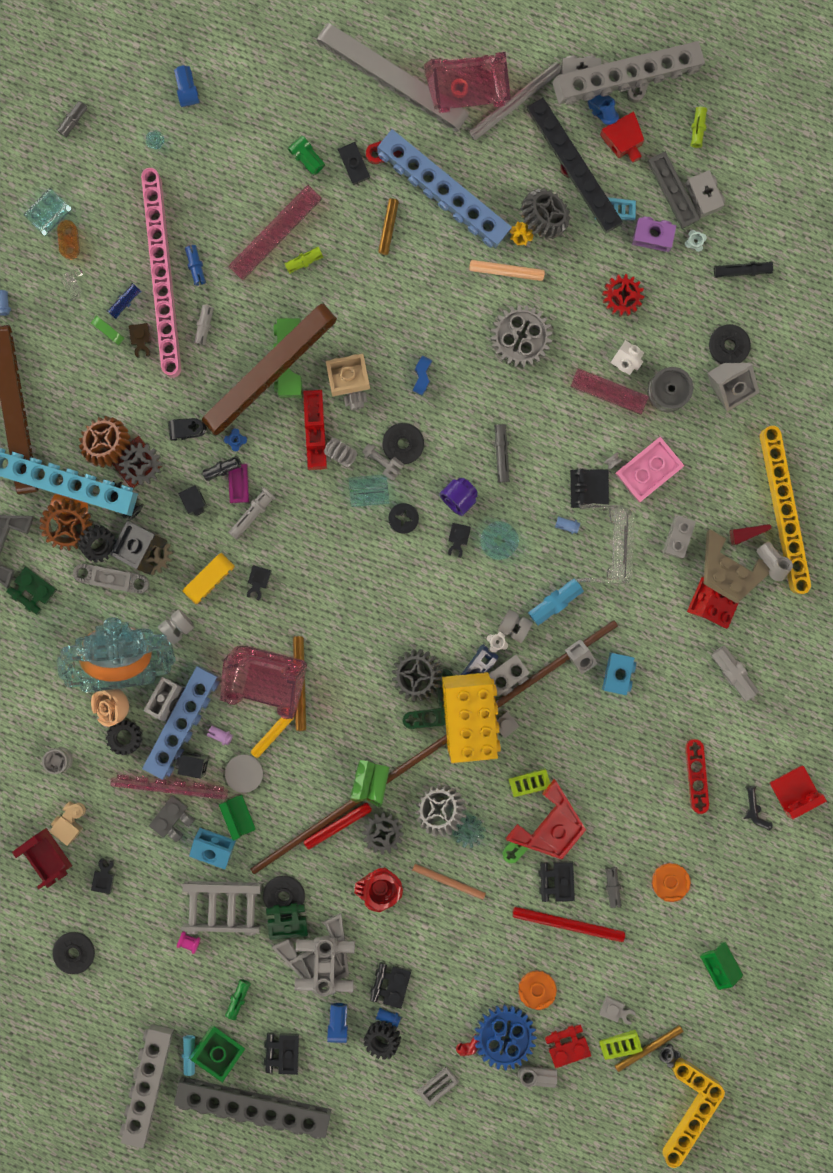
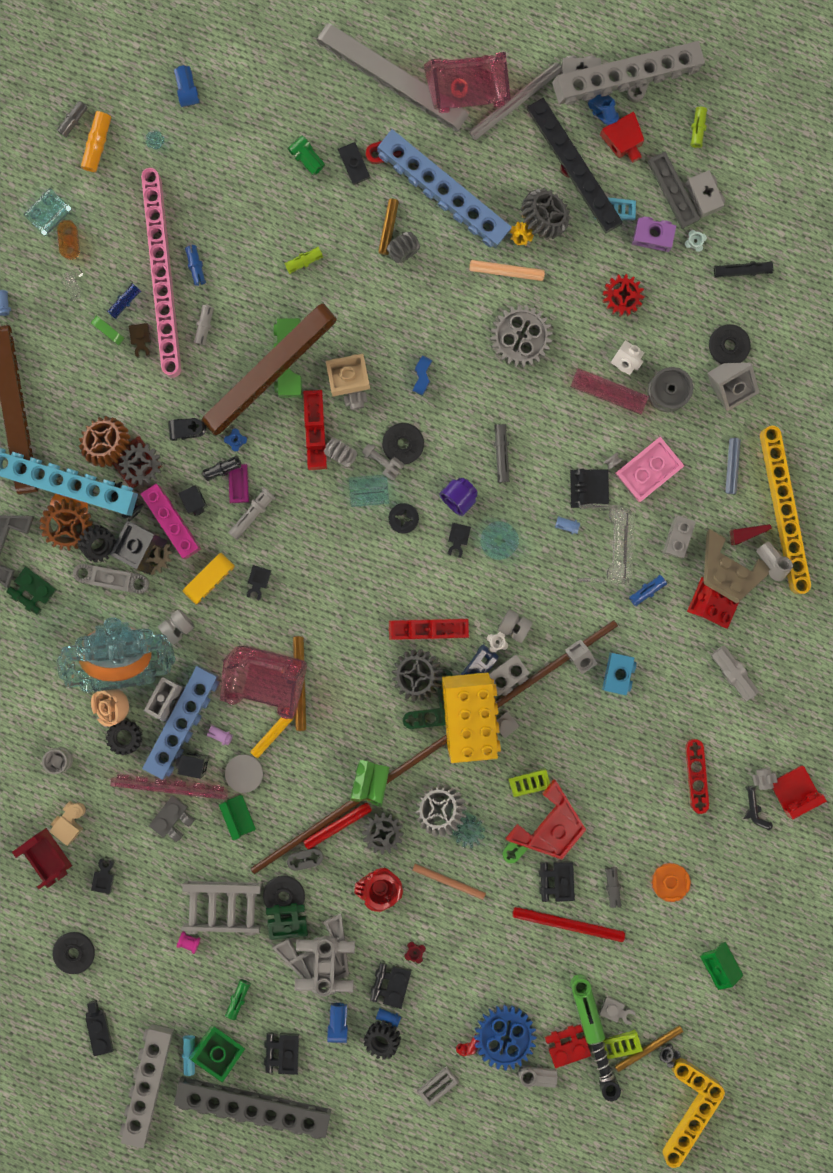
(95, 141): none -> light orange axle
(98, 1030): none -> black hinge
(171, 521): none -> dark pink brick
(212, 848): dark azure brick -> none
(275, 232): clear pink plate -> none
(306, 863): none -> dark grey beam
(403, 247): none -> dark grey gear
(420, 949): none -> dark red plate
(428, 629): none -> red slope
(536, 984): orange tile -> none
(555, 602): dark azure piece -> none
(594, 1036): none -> piece
(647, 590): none -> blue pin
(733, 466): none -> sand blue axle
(764, 778): none -> light grey gear

